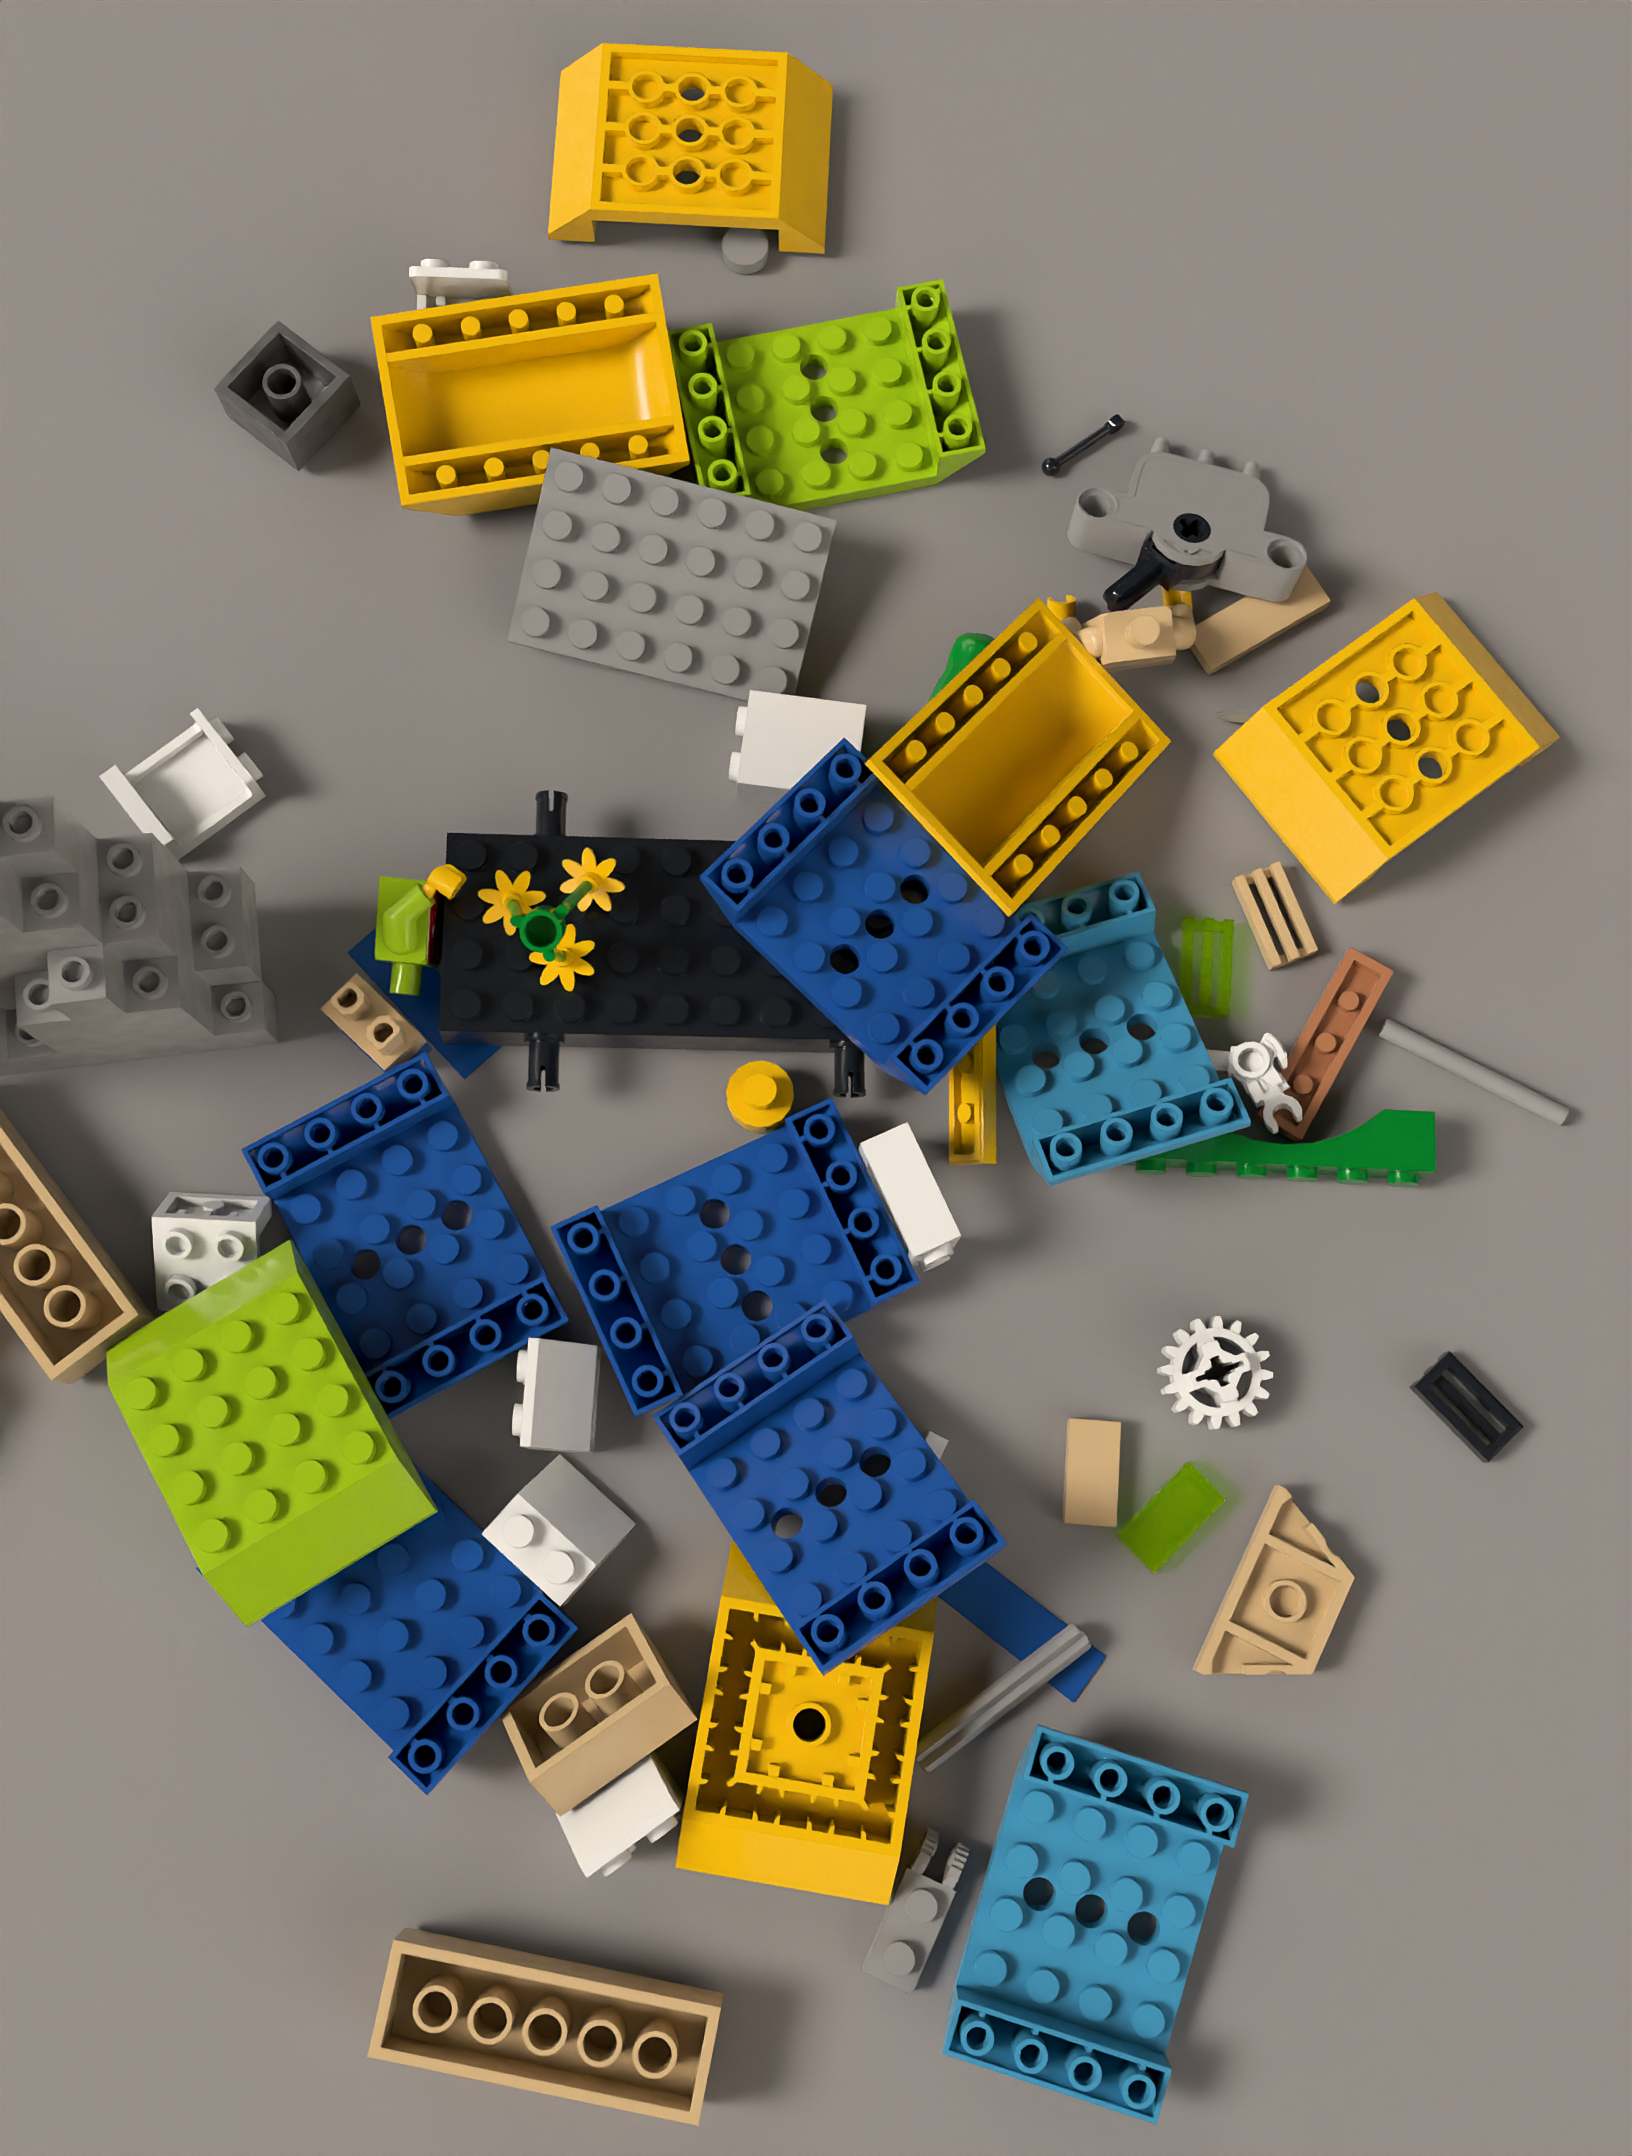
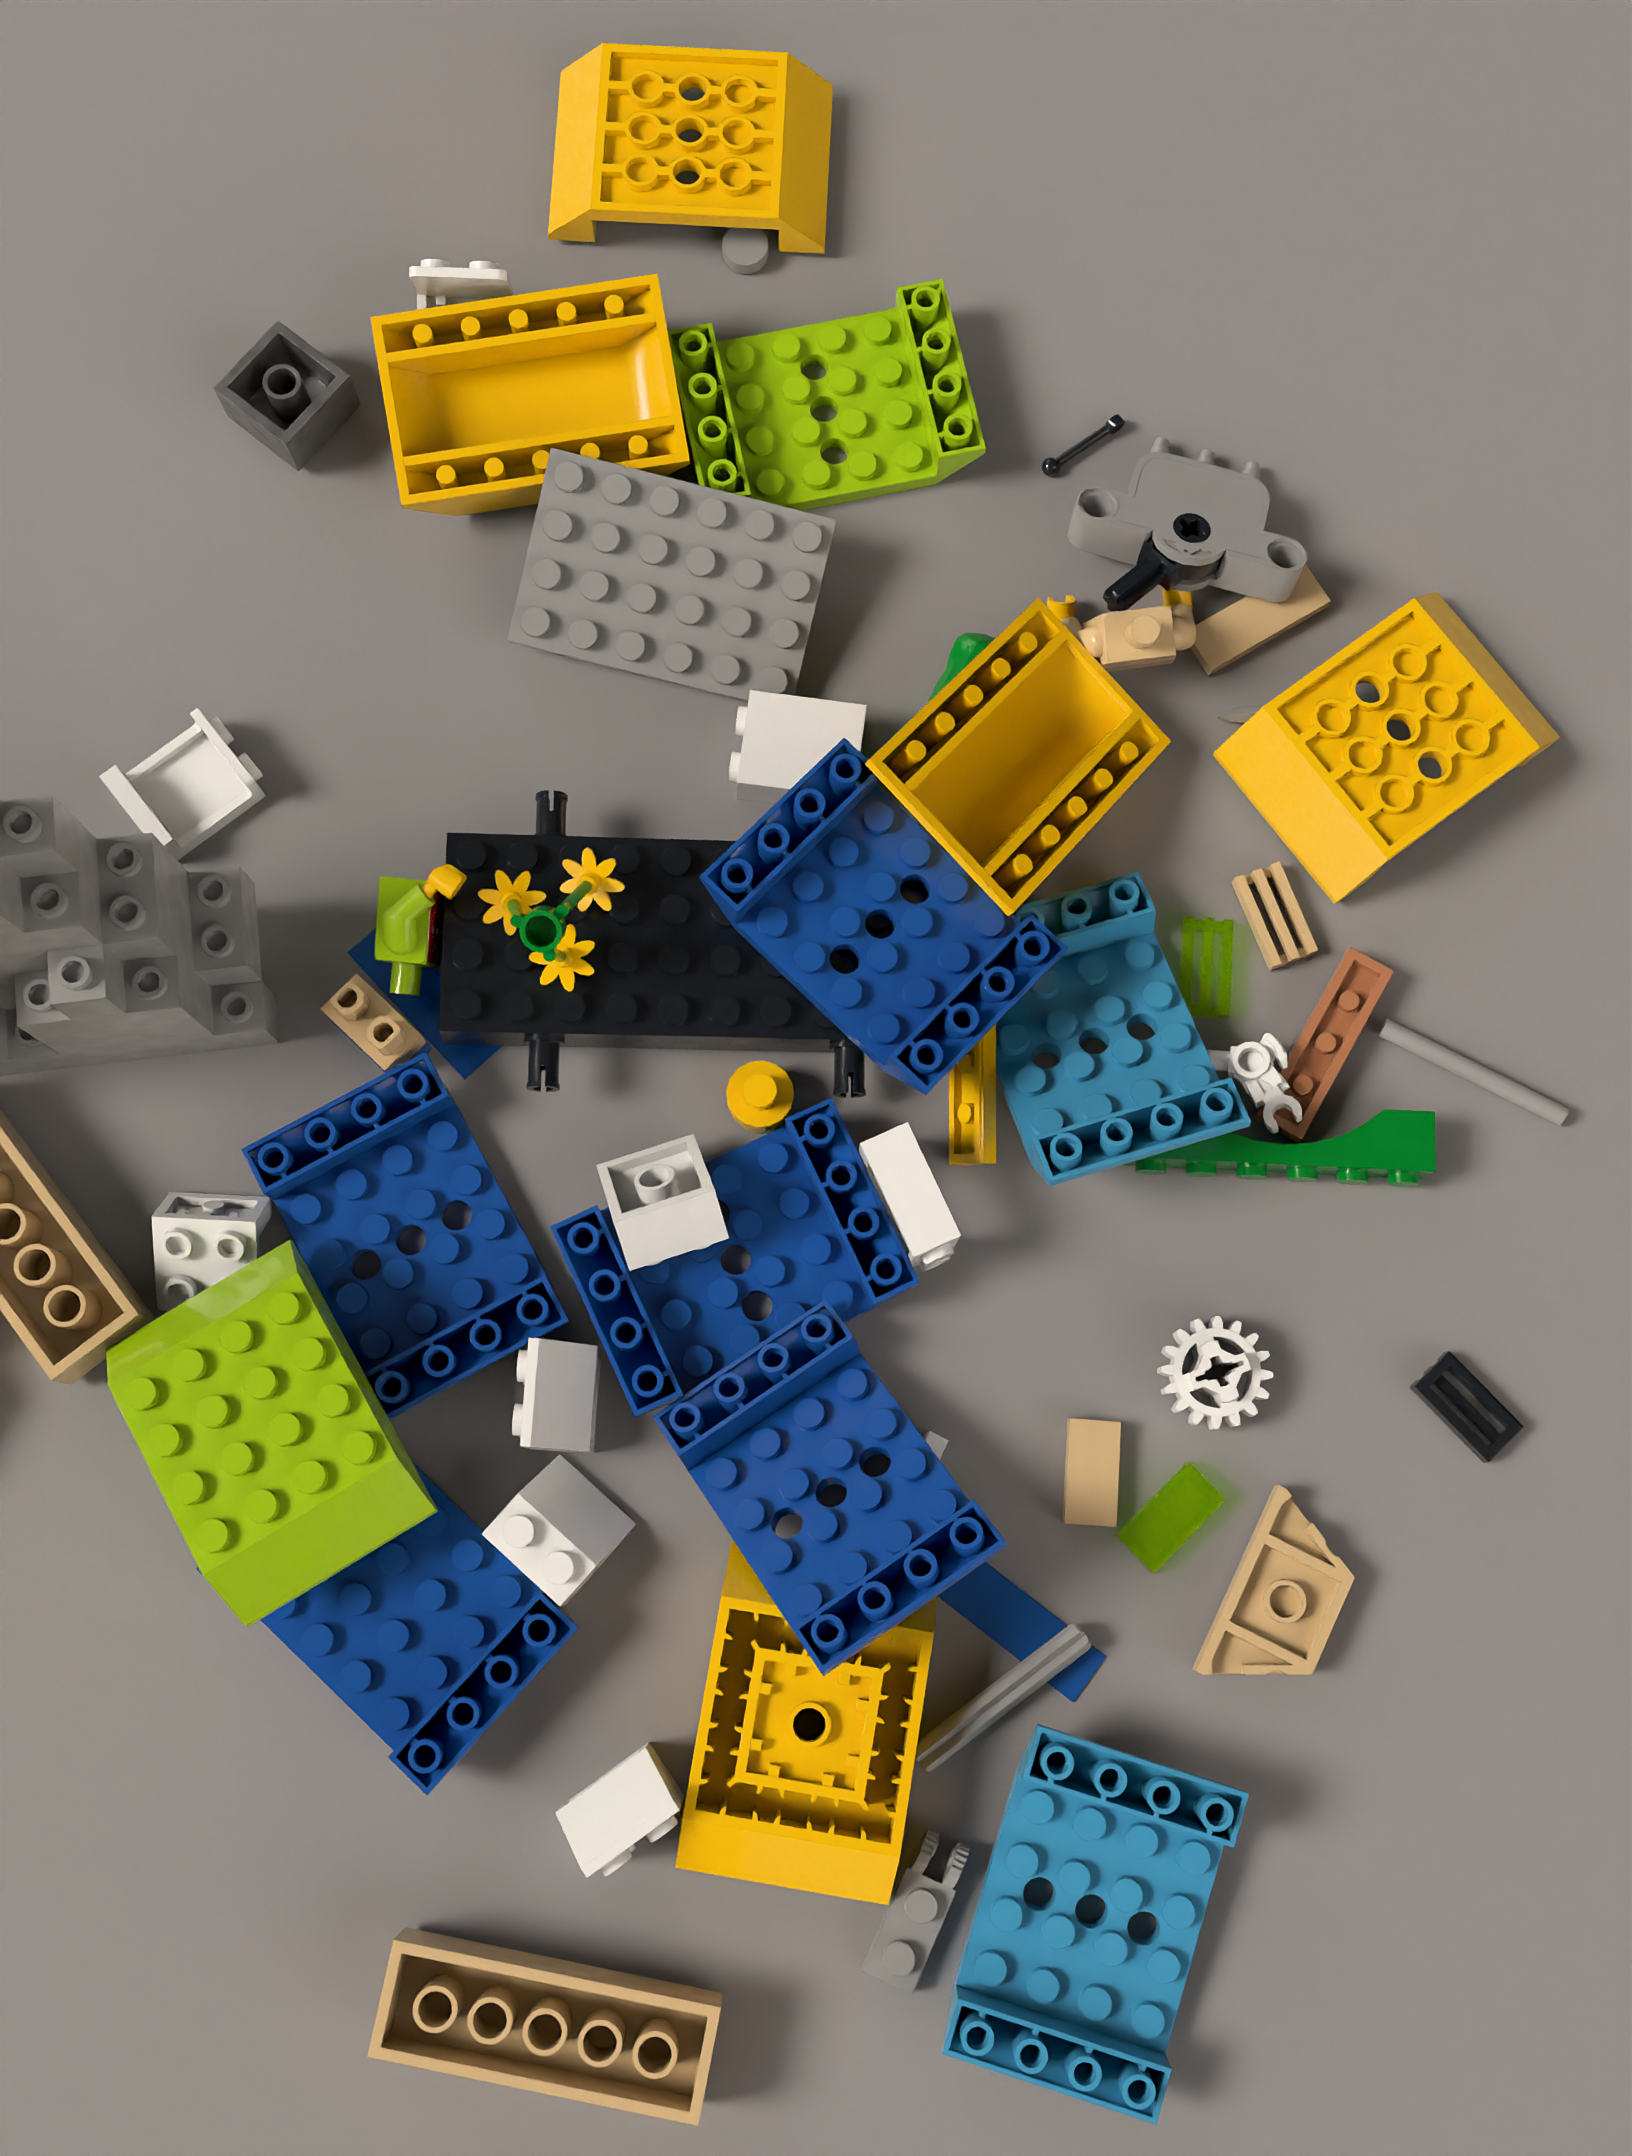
(596, 1715): tan brick -> none
(662, 1202): none -> white slope

